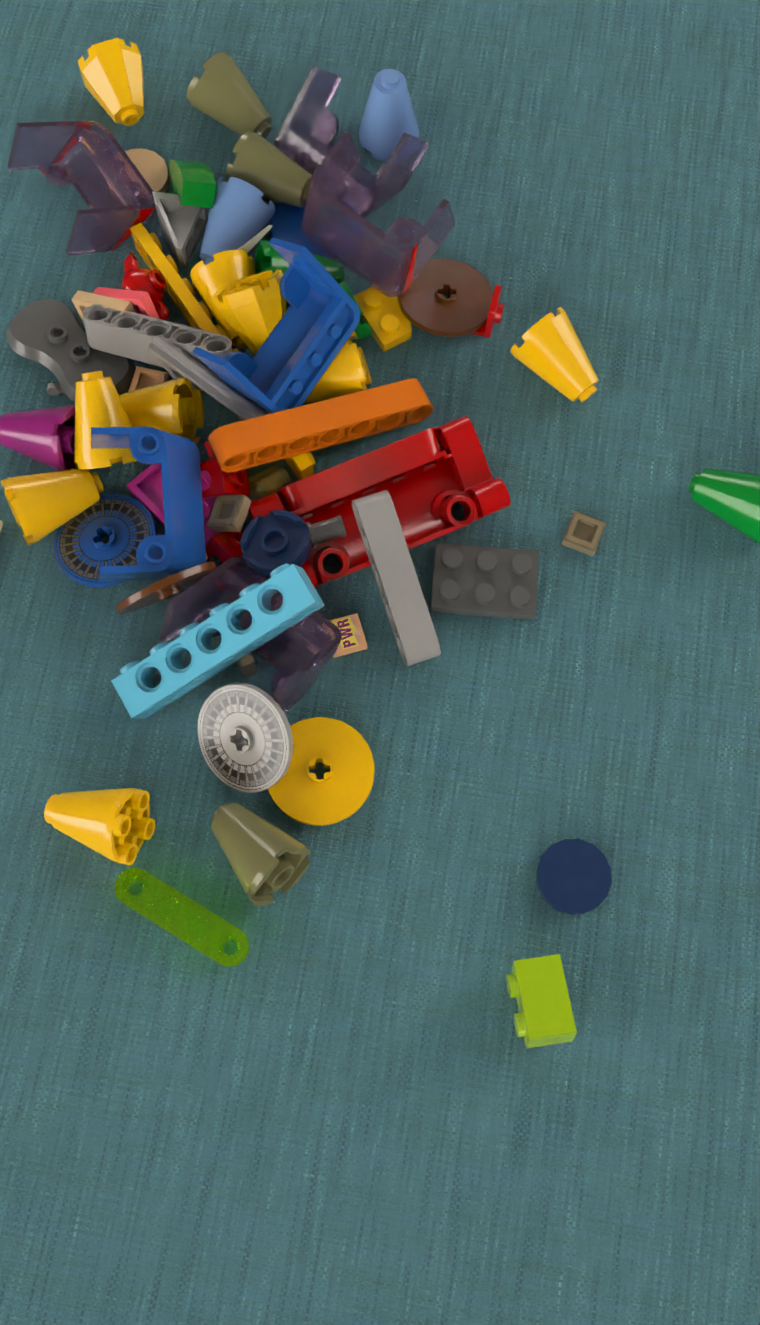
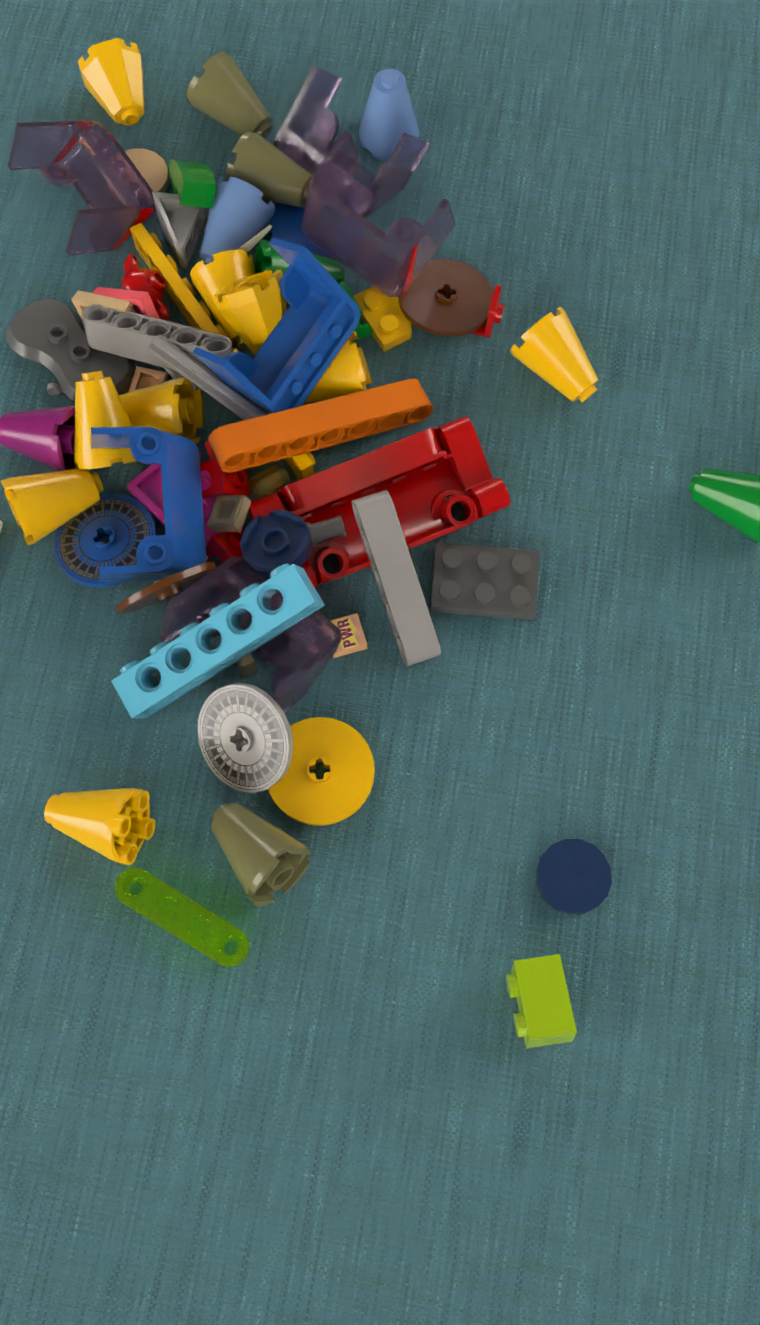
(583, 533): dark tan tile -> none

